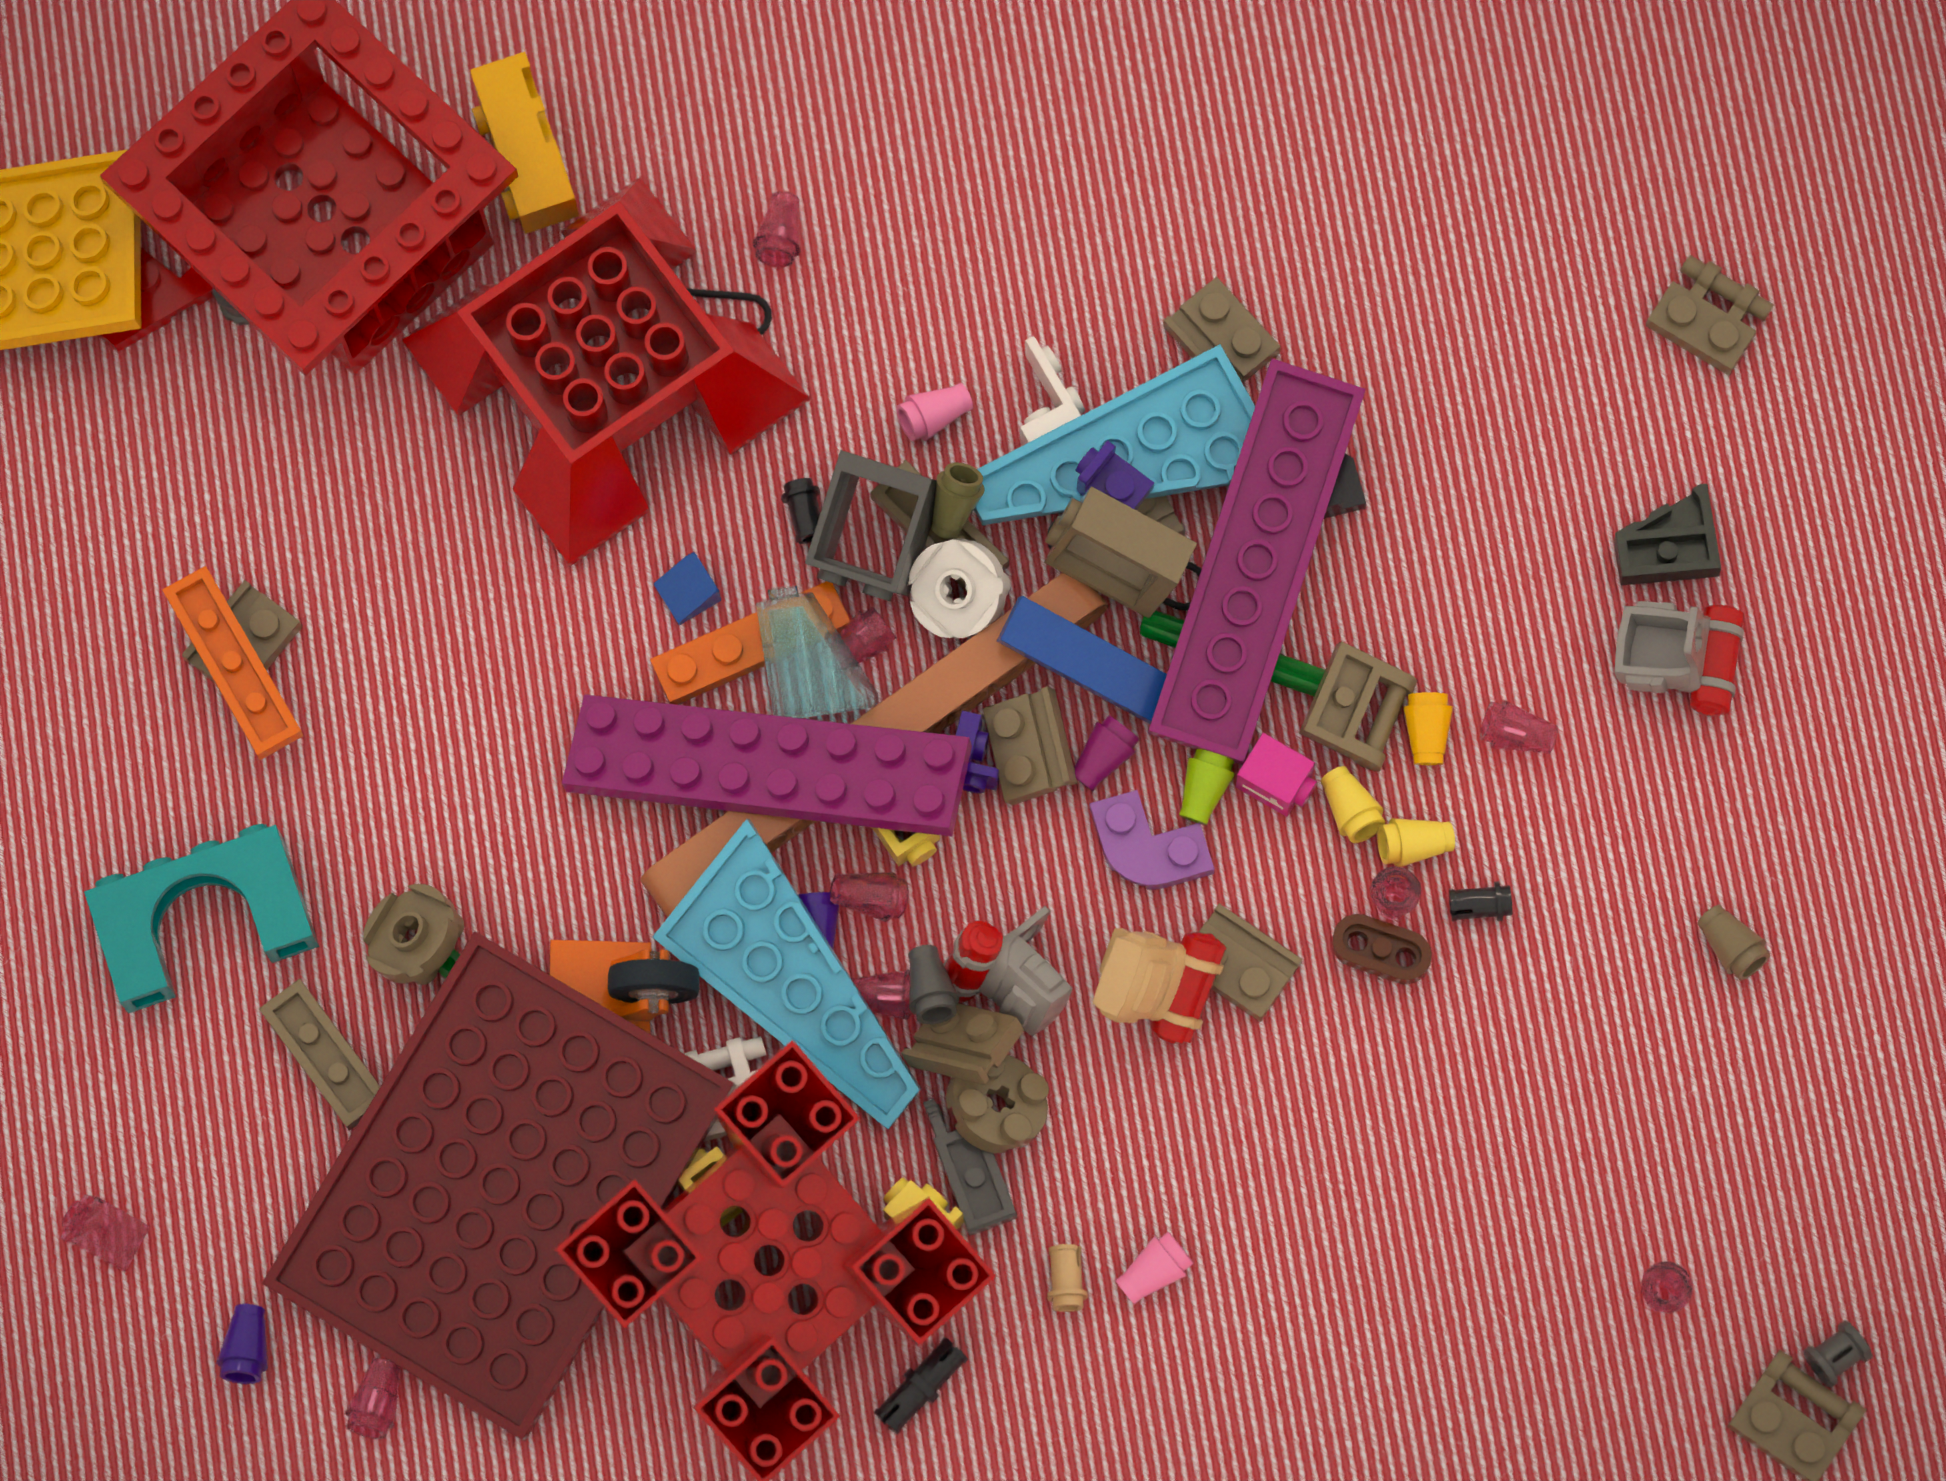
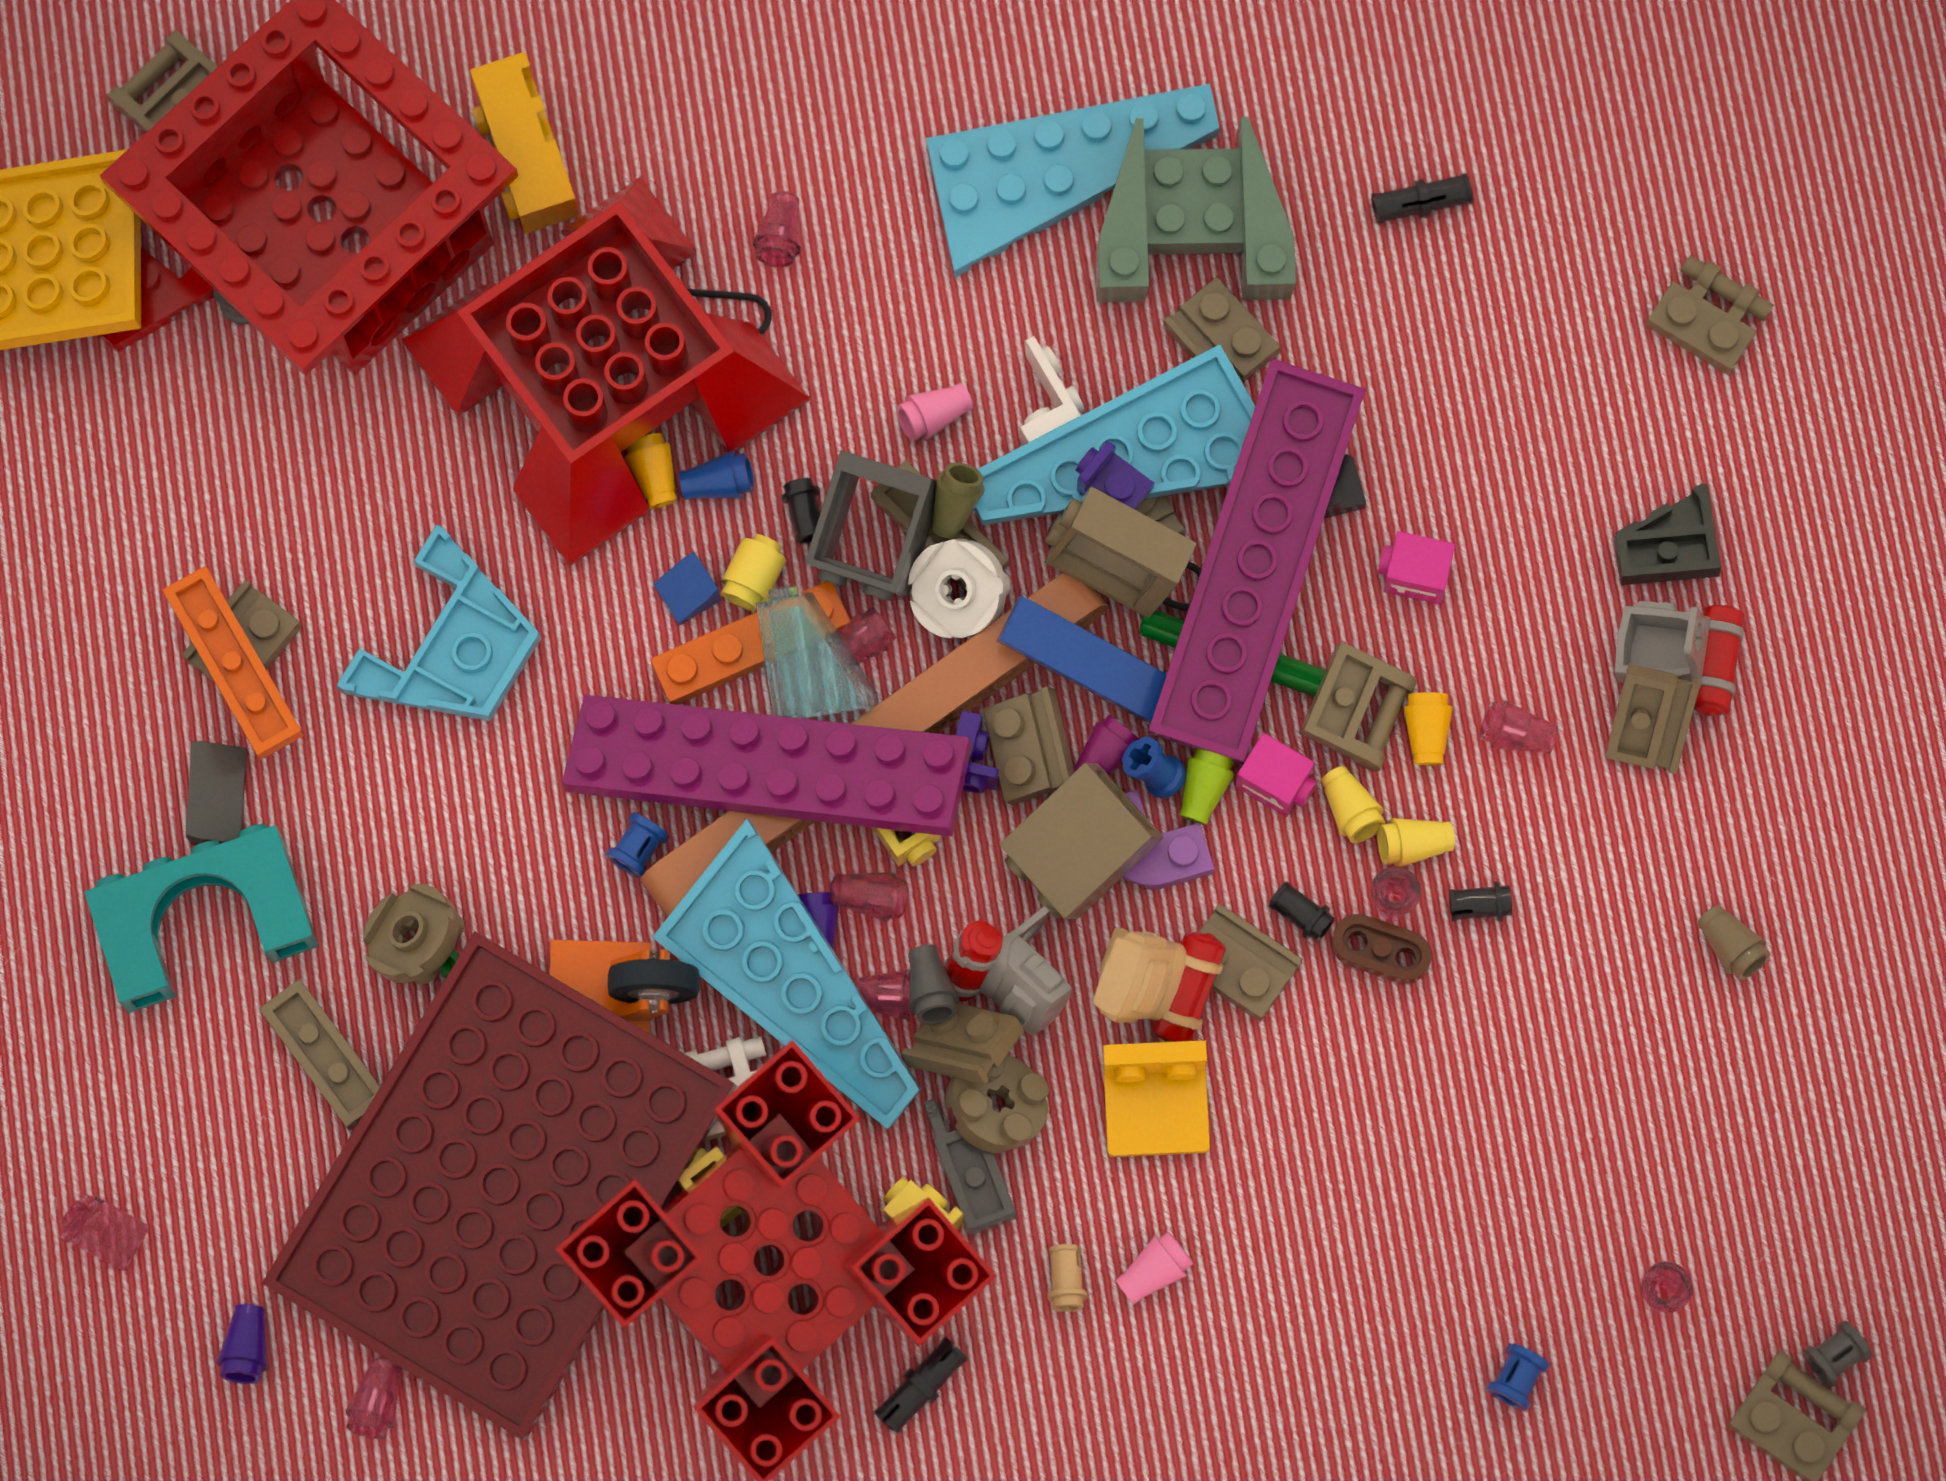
(171, 92): none -> dark tan plate
(215, 792): none -> dark grey slope
(468, 653): none -> medium azure wing
(637, 845): none -> blue bush
(652, 469): none -> yellow cone
(719, 478): none -> blue cone
(752, 571): none -> light yellow brick
(1041, 169): none -> medium azure wing
(1080, 842): none -> dark tan brick
(1148, 763): none -> blue bush
(1156, 1098): none -> yellow bracket
(1195, 206): none -> sand green wedge
(1302, 912): none -> black pin
(1417, 567): none -> dark pink brick
(1421, 198): none -> black pin
(1518, 1376): none -> blue bush
(1652, 718): none -> dark tan plate

